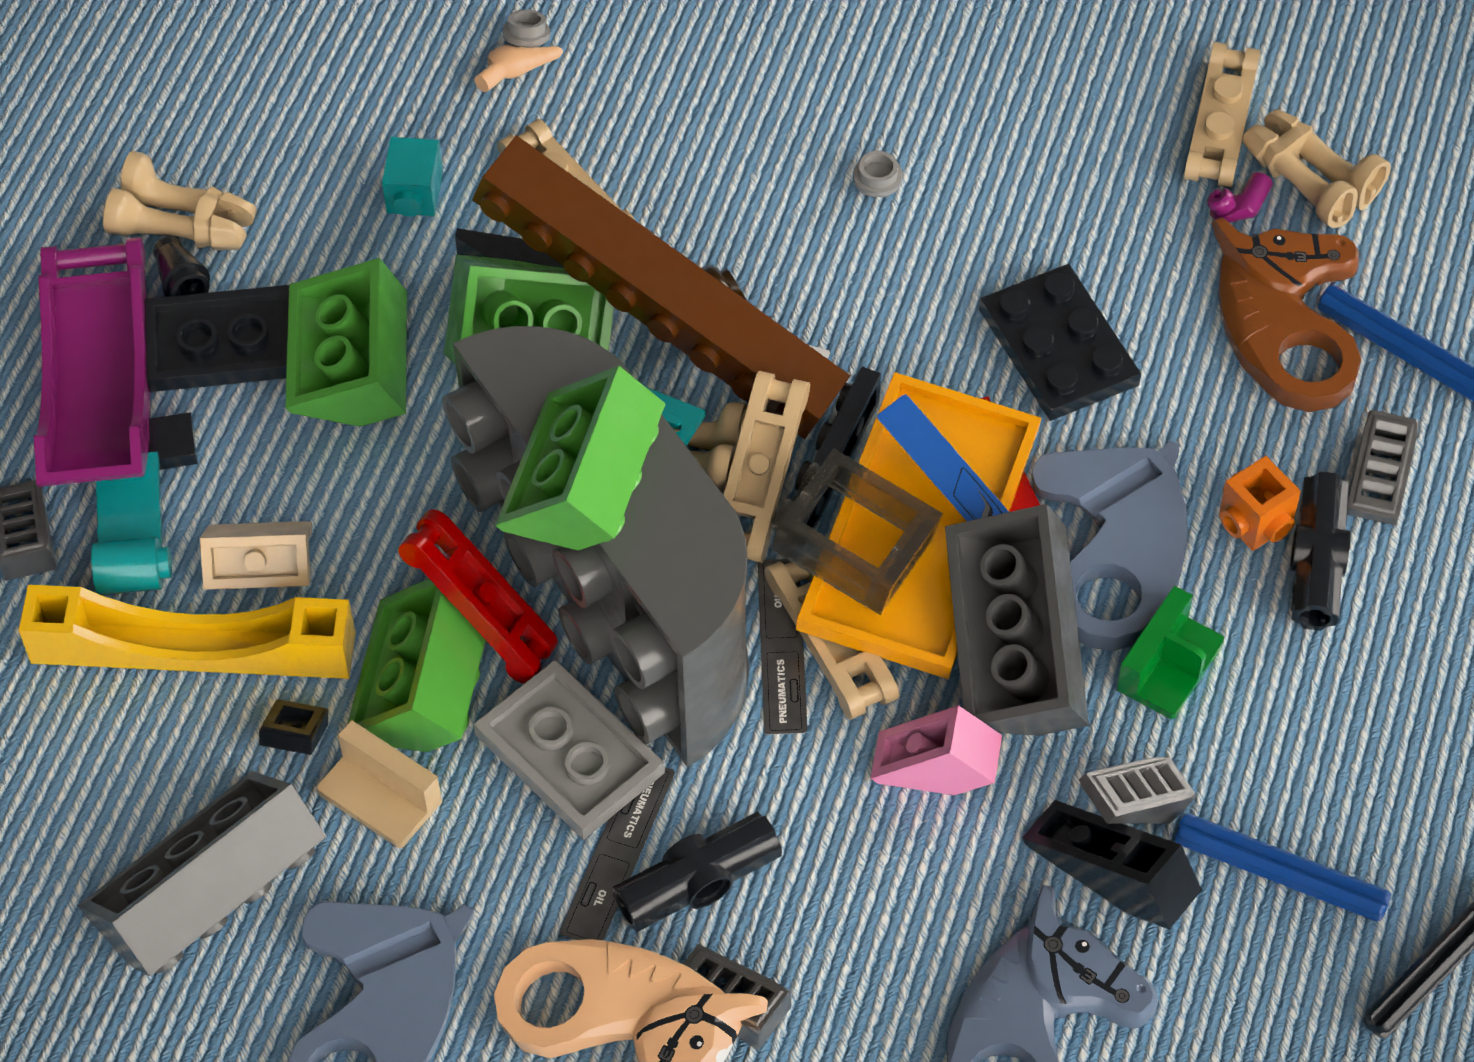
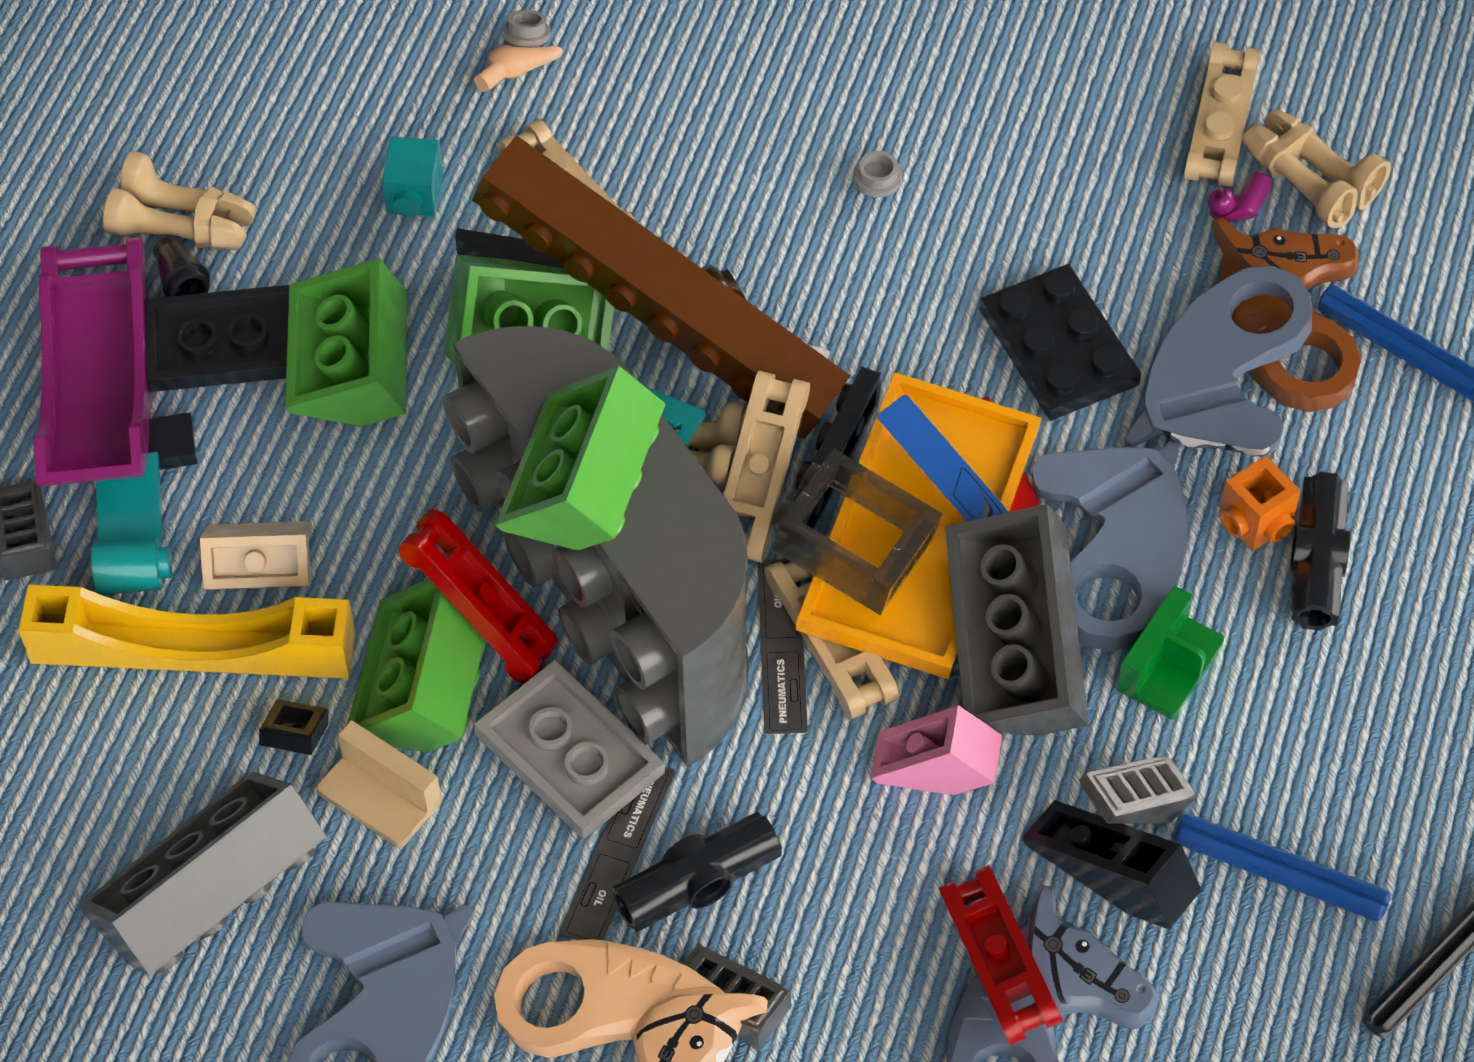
(1000, 954): none -> red plate
(1194, 374): none -> sand blue animal
(1387, 436): flat silver slope -> none

